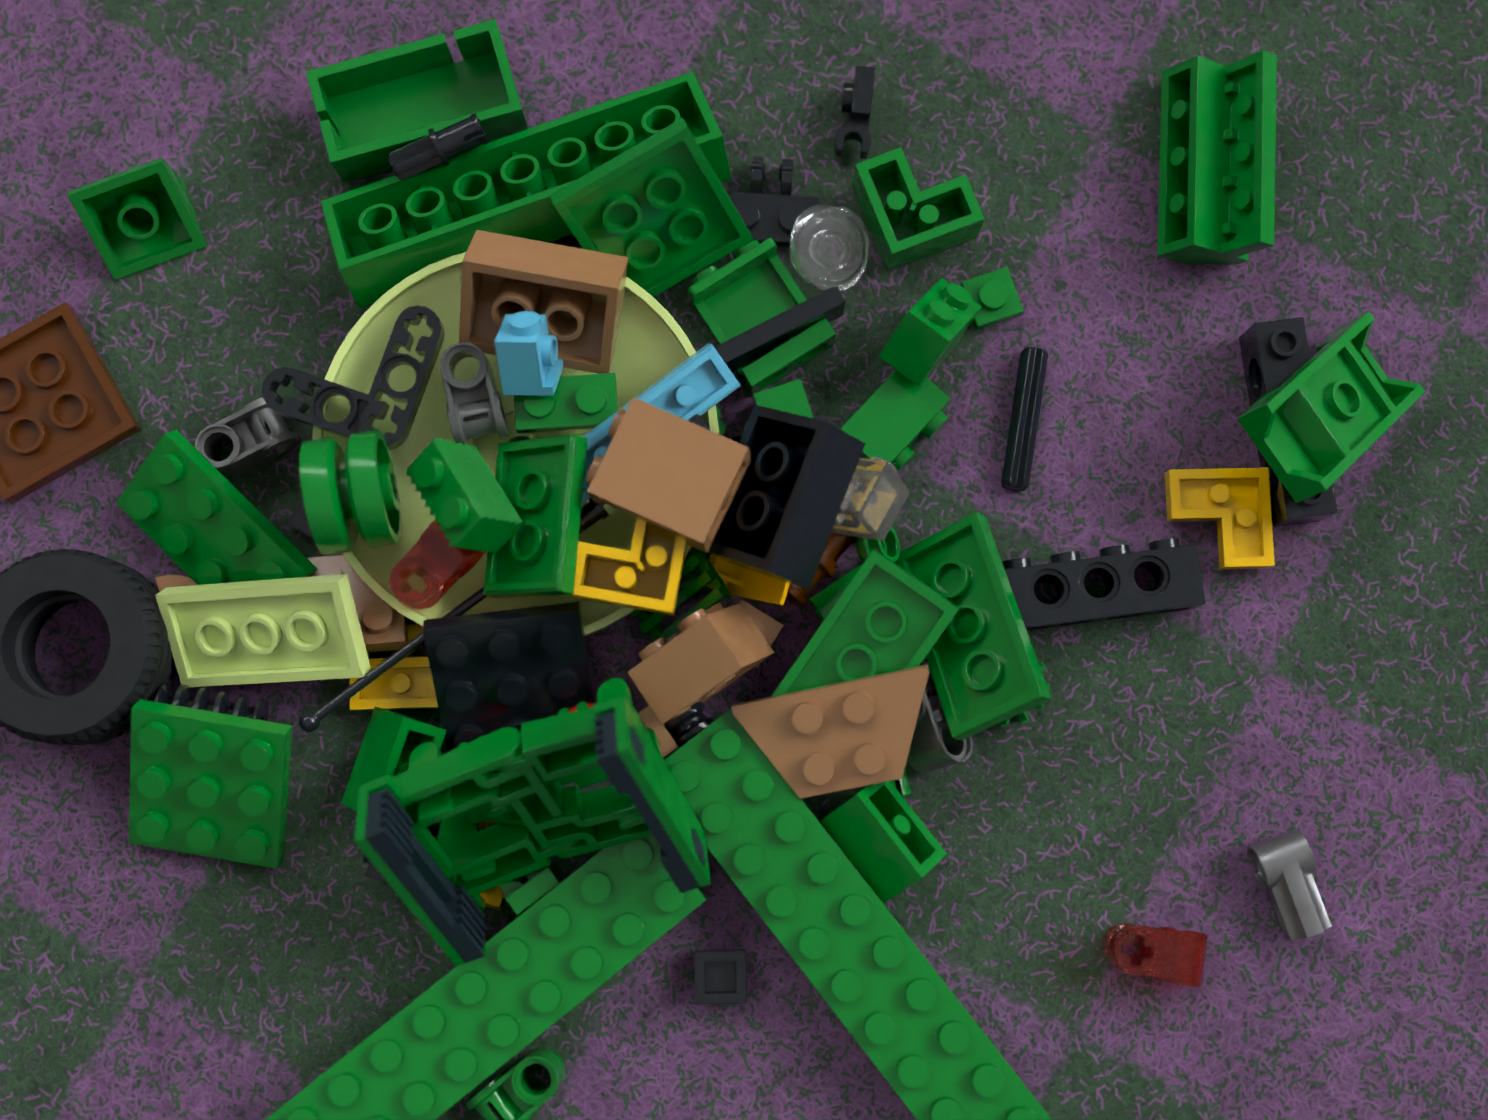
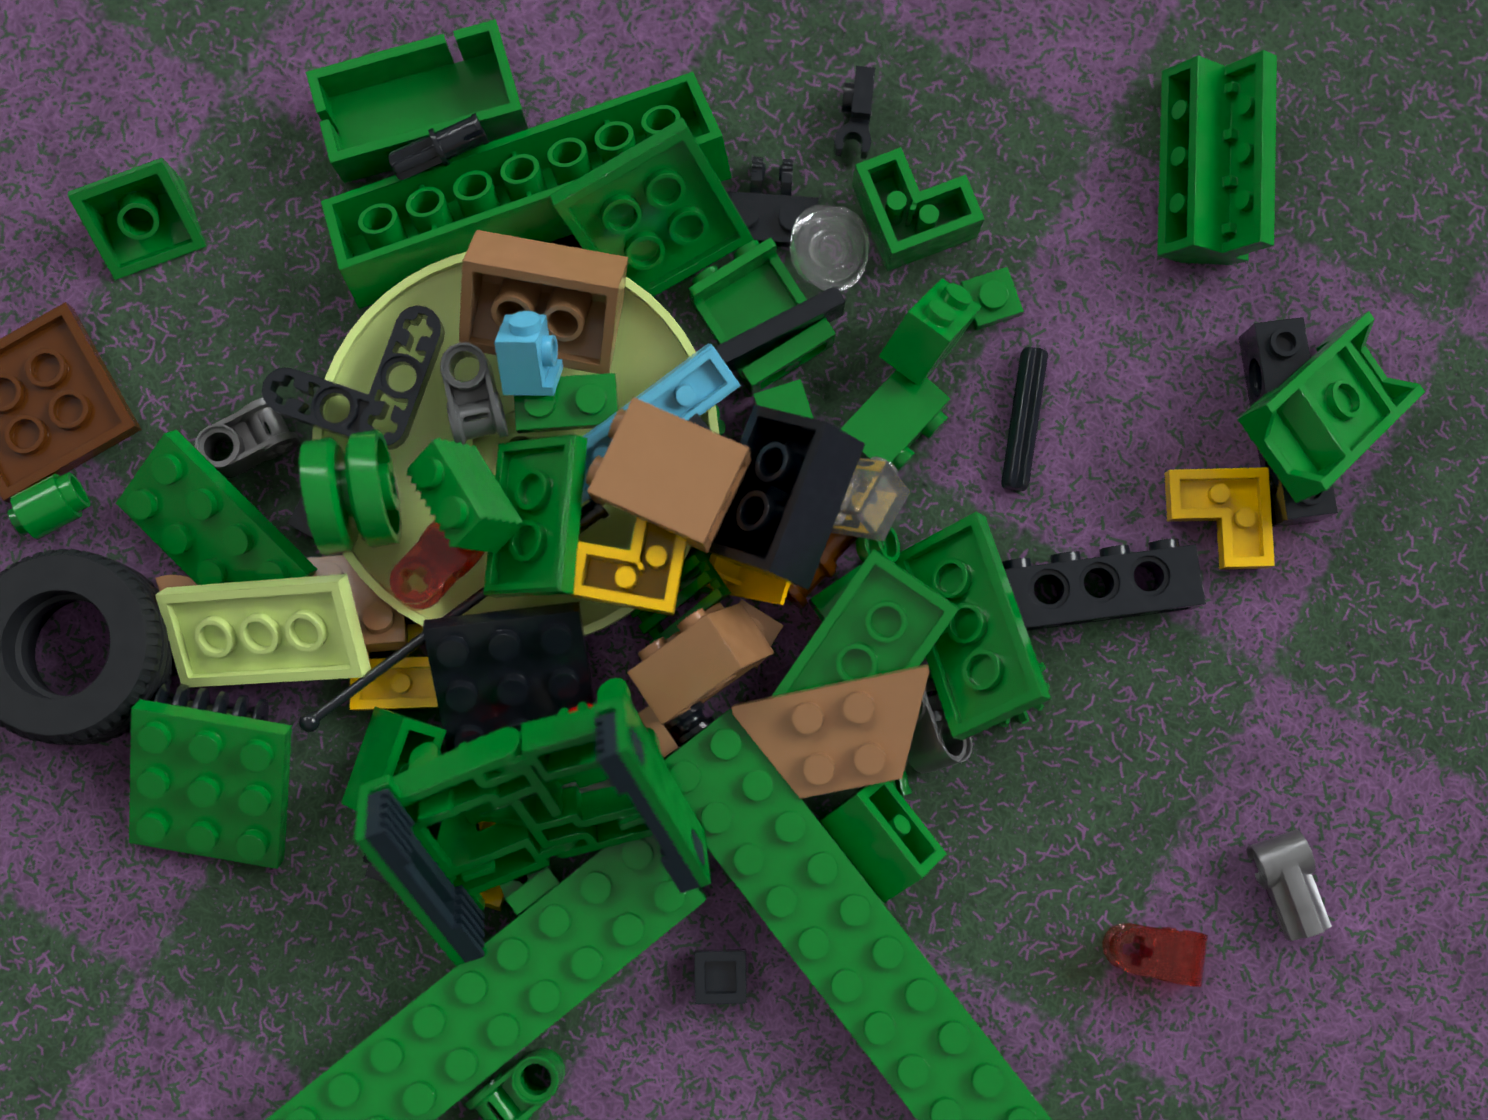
(48, 505): none -> green brick

